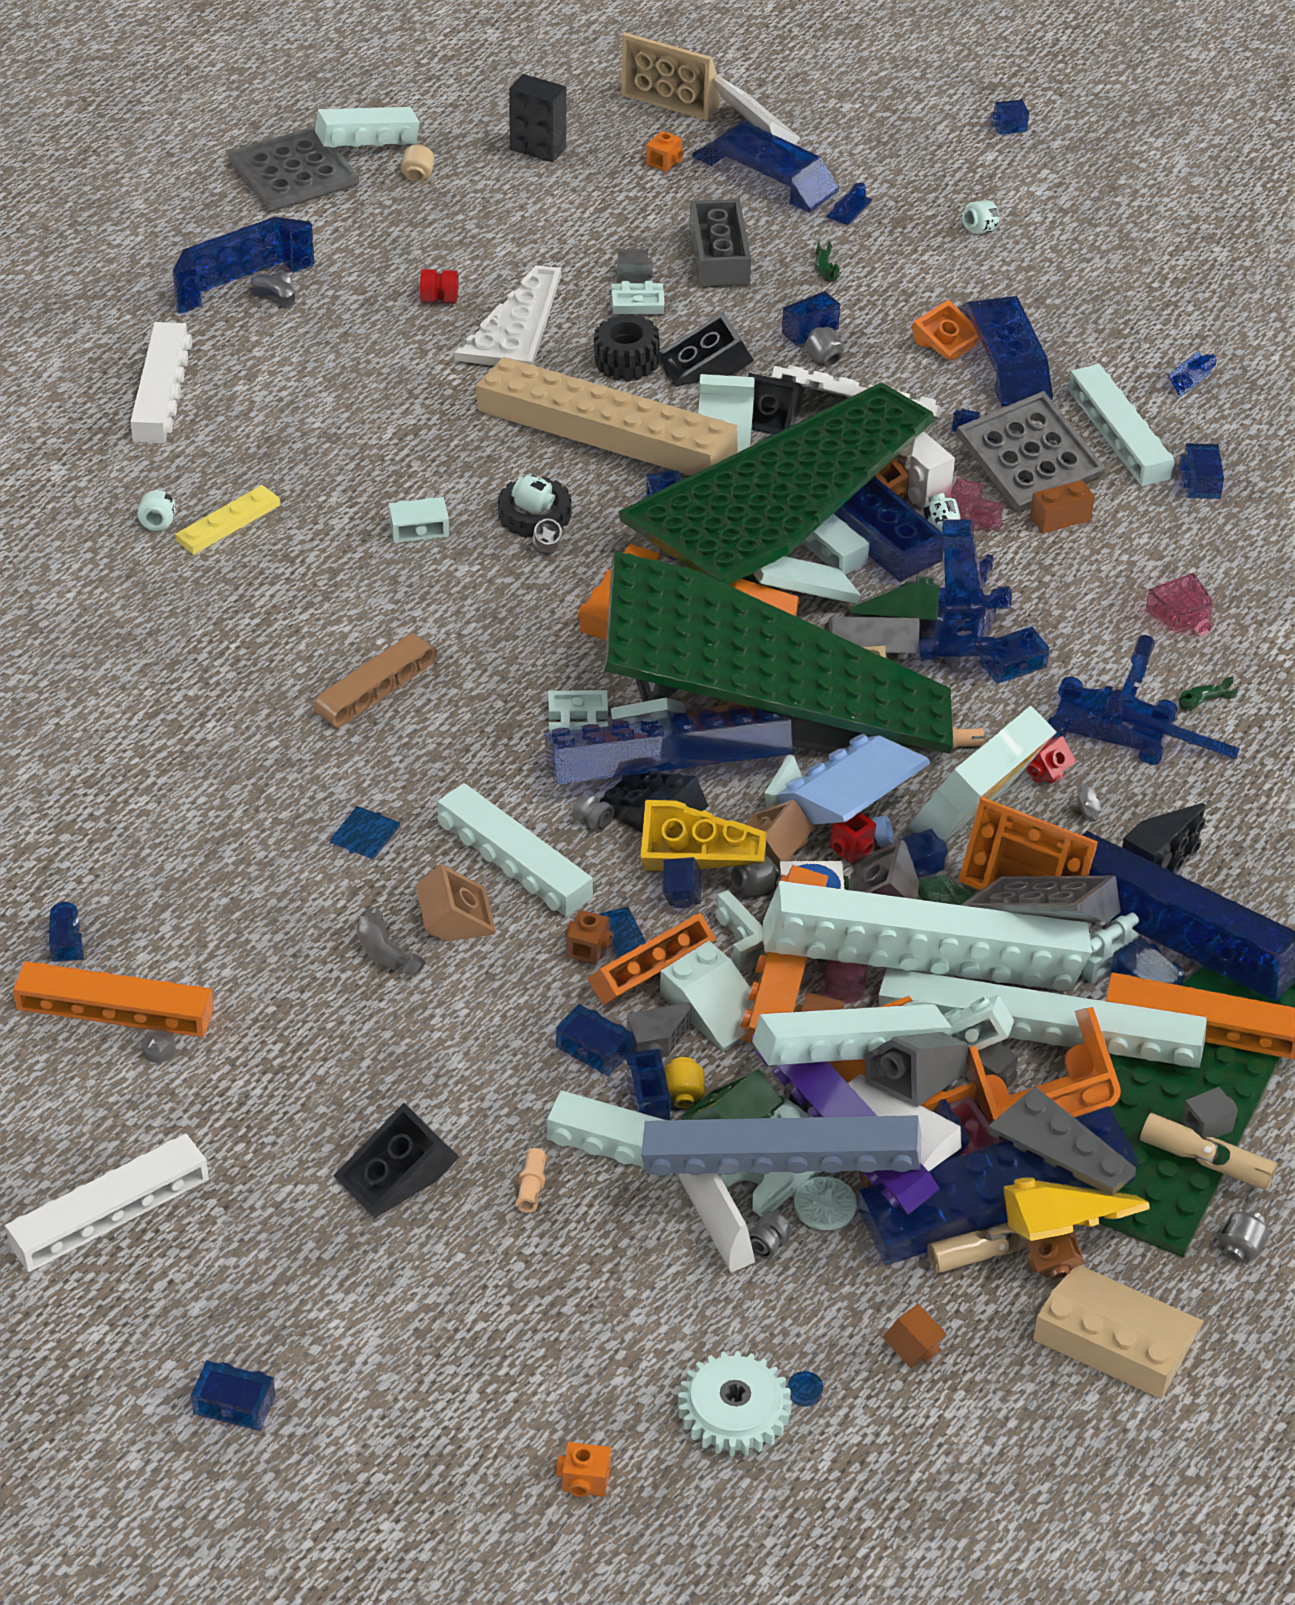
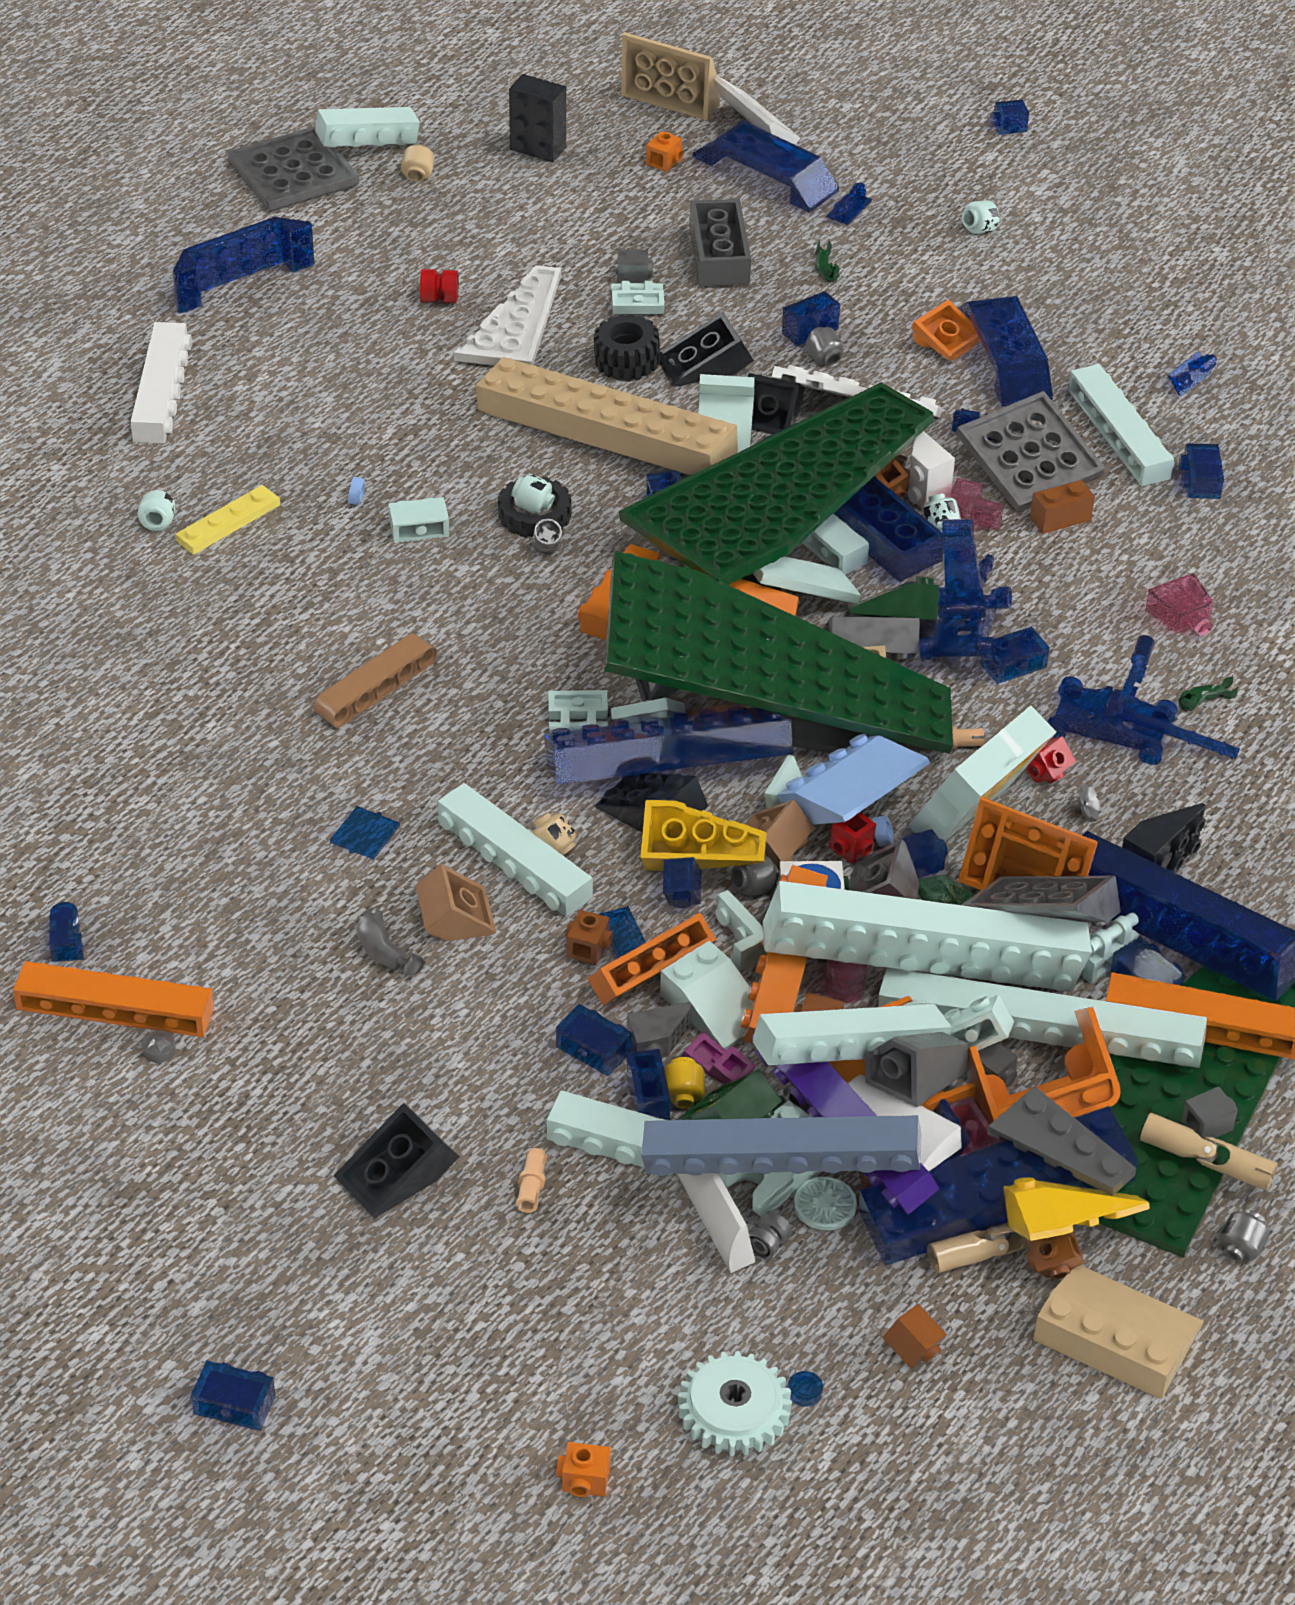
(106, 1202): white brick -> none
(277, 288): flat silver piece -> none
(356, 490): none -> light blue tile
(555, 831): none -> tan head
(595, 813): flat silver wheel -> none
(718, 1062): none -> magenta slope

